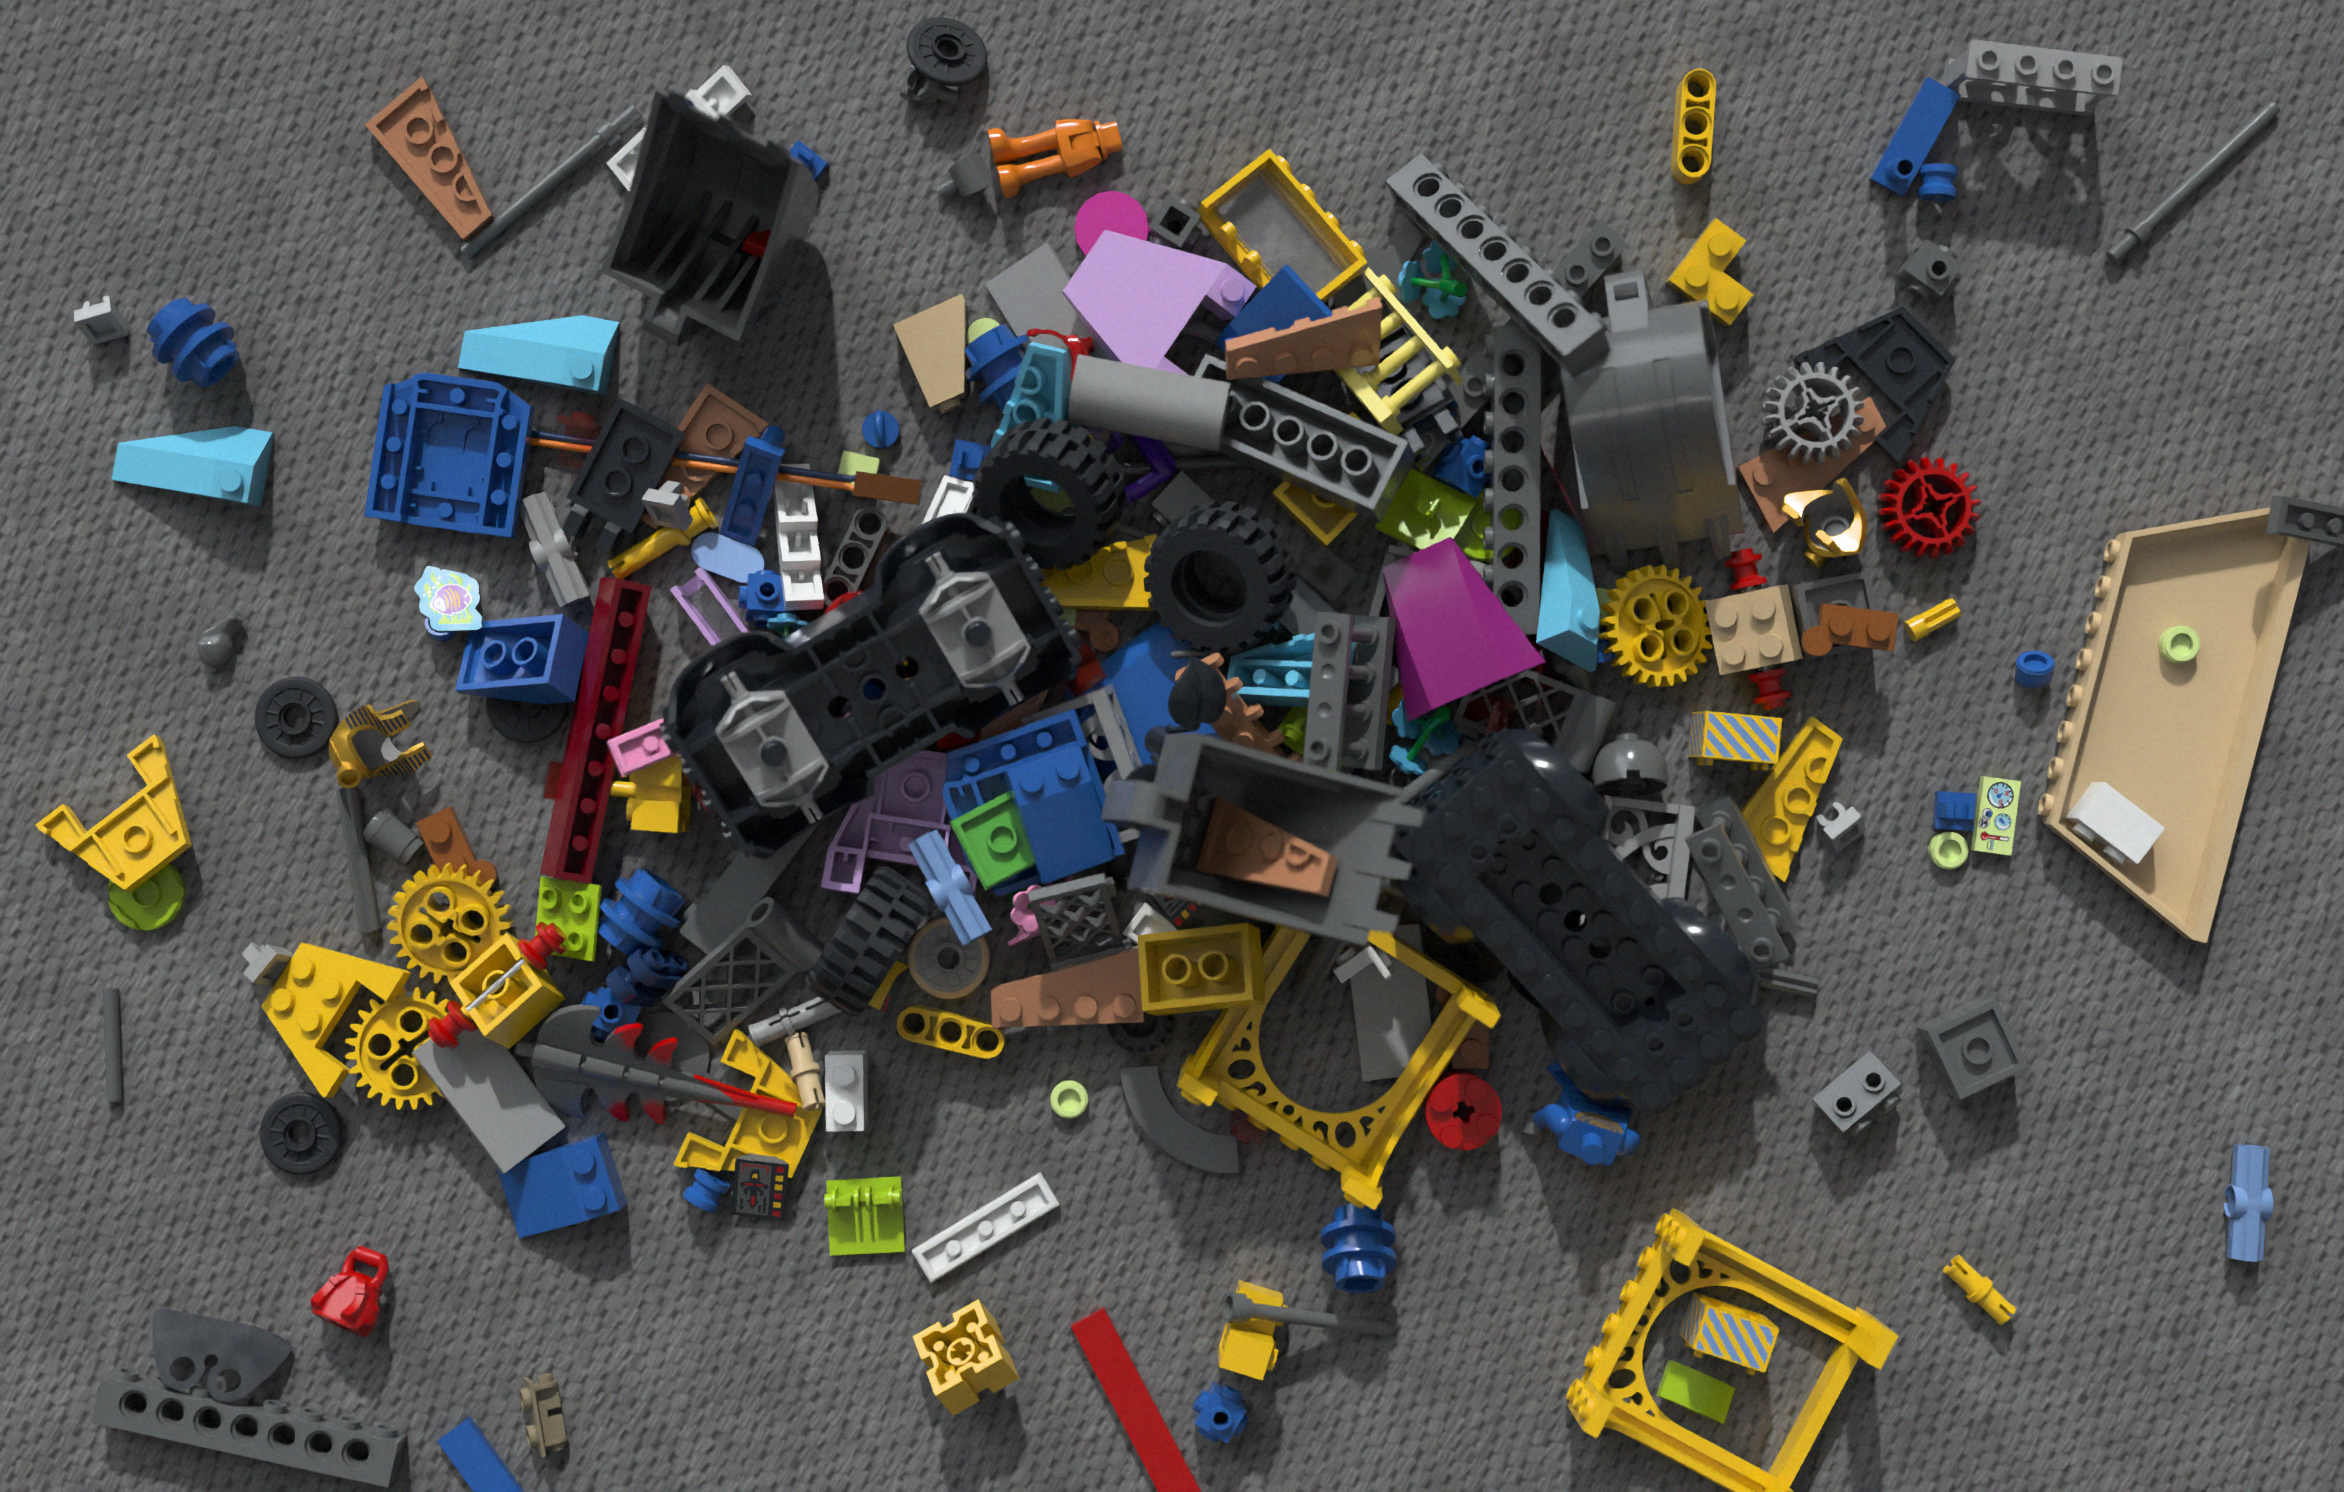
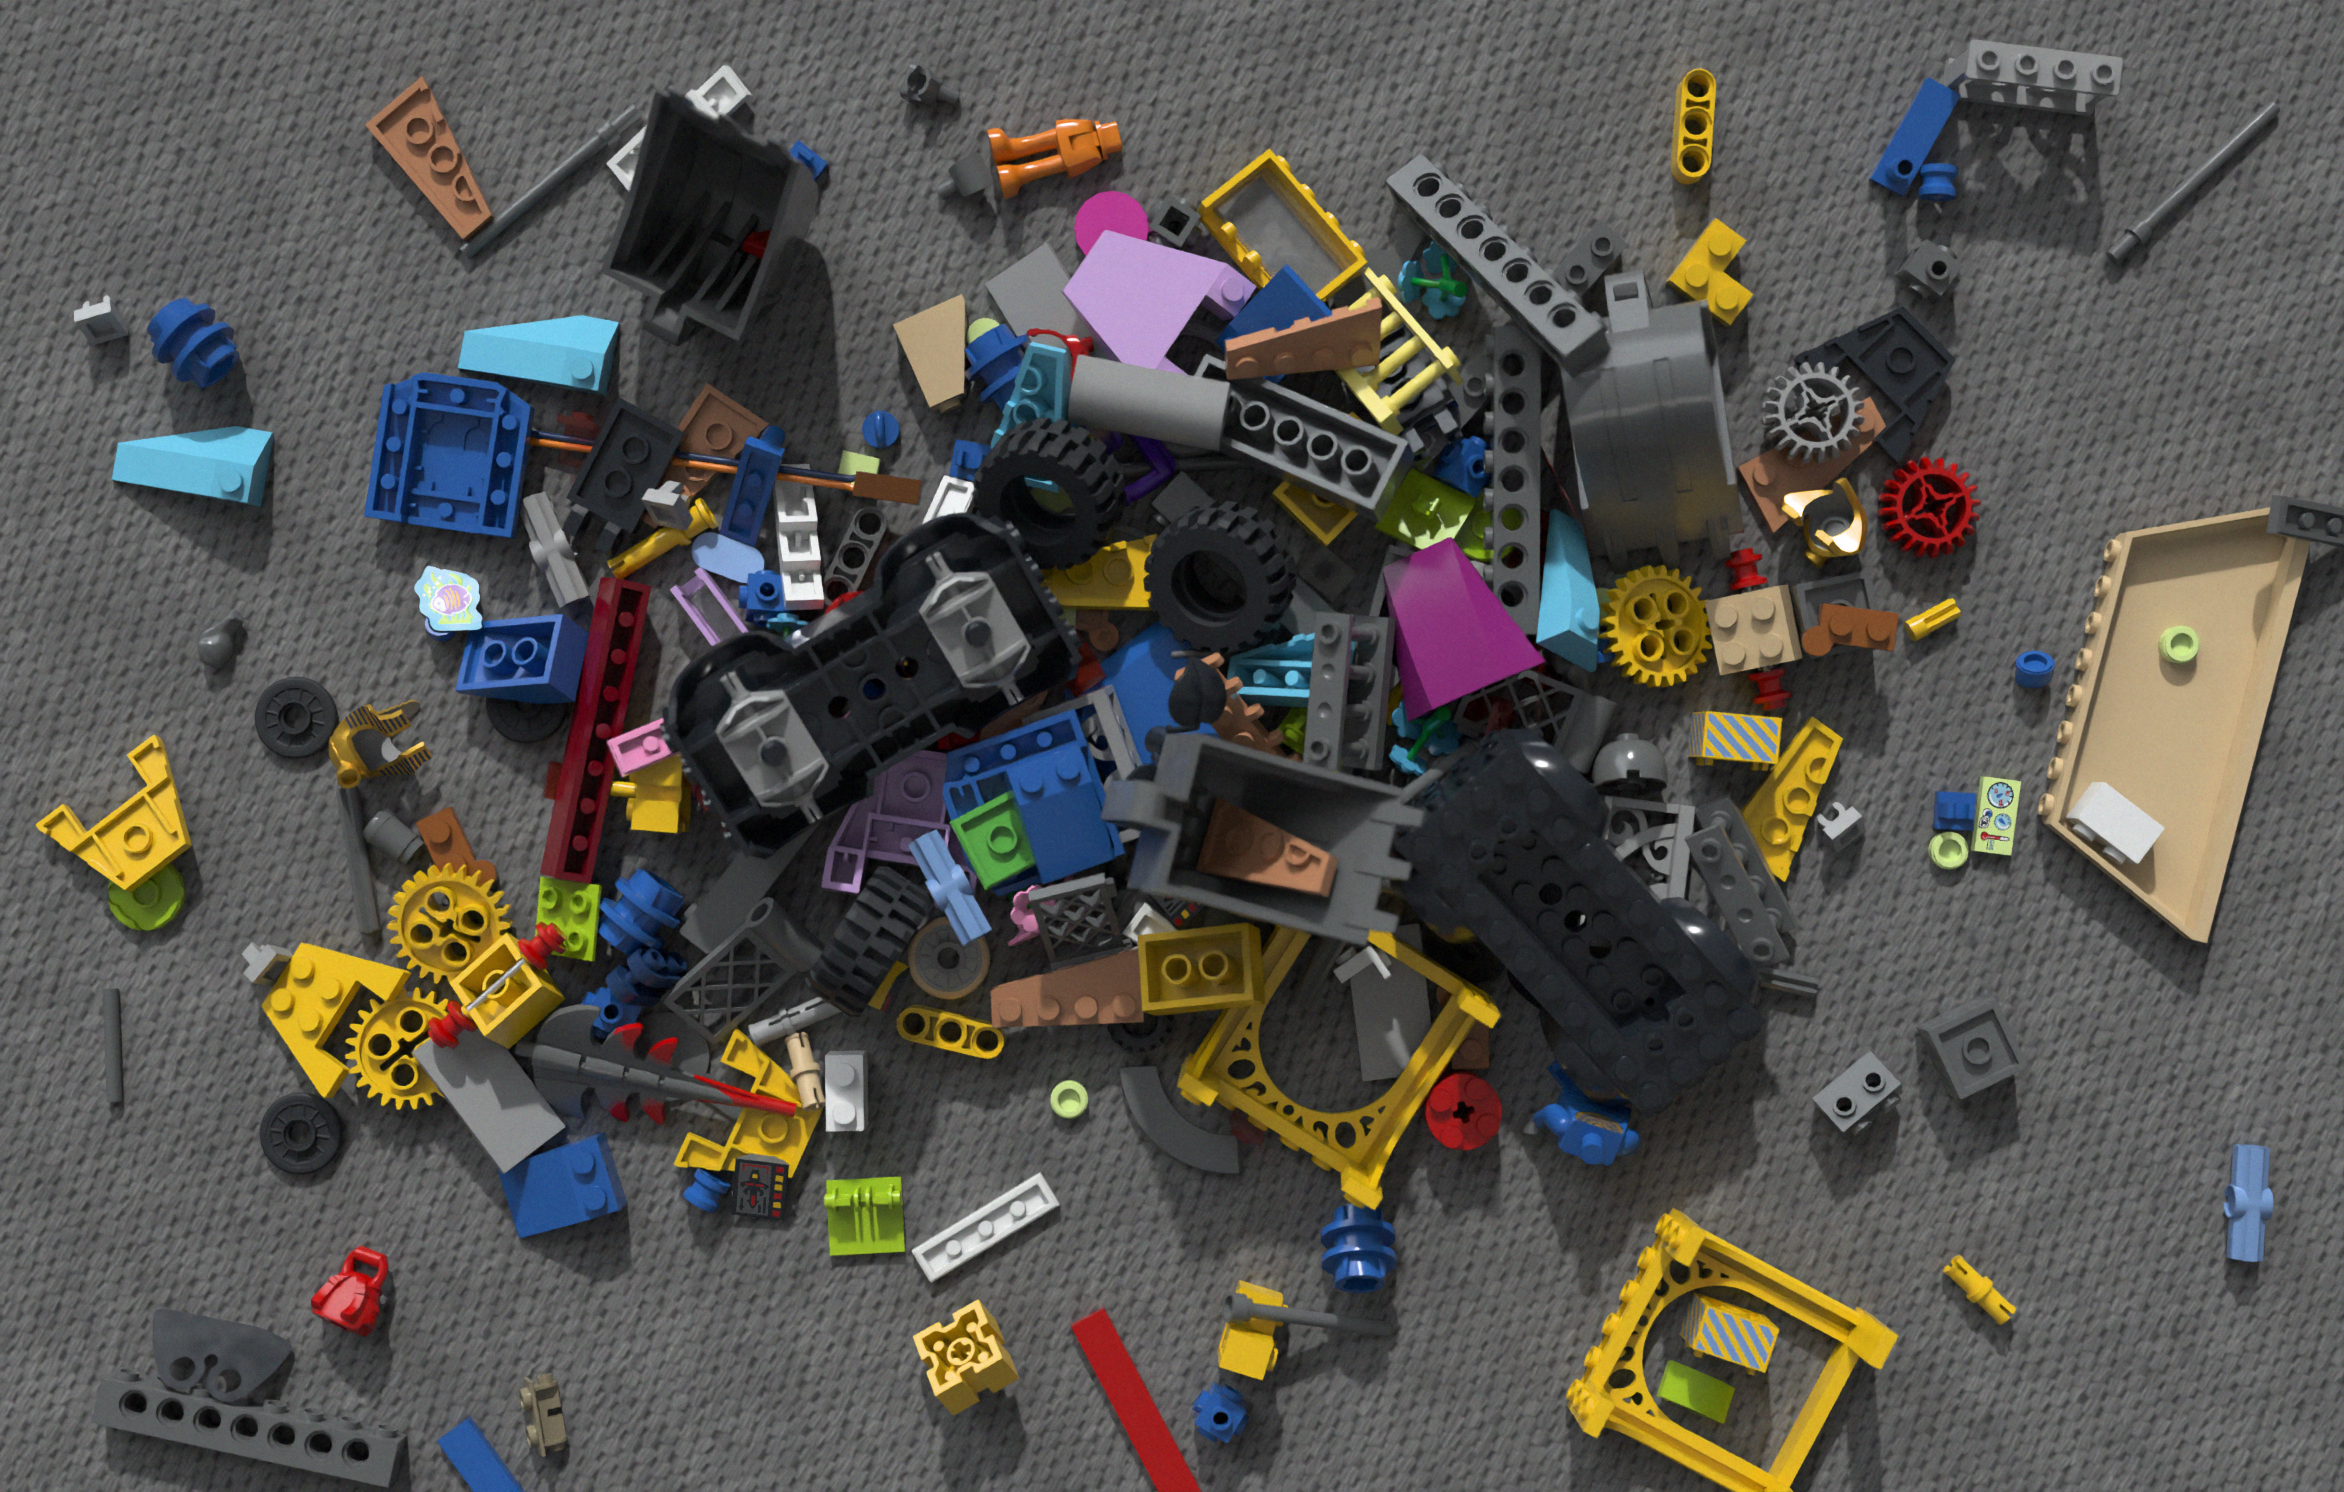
(947, 71): black wheel -> none

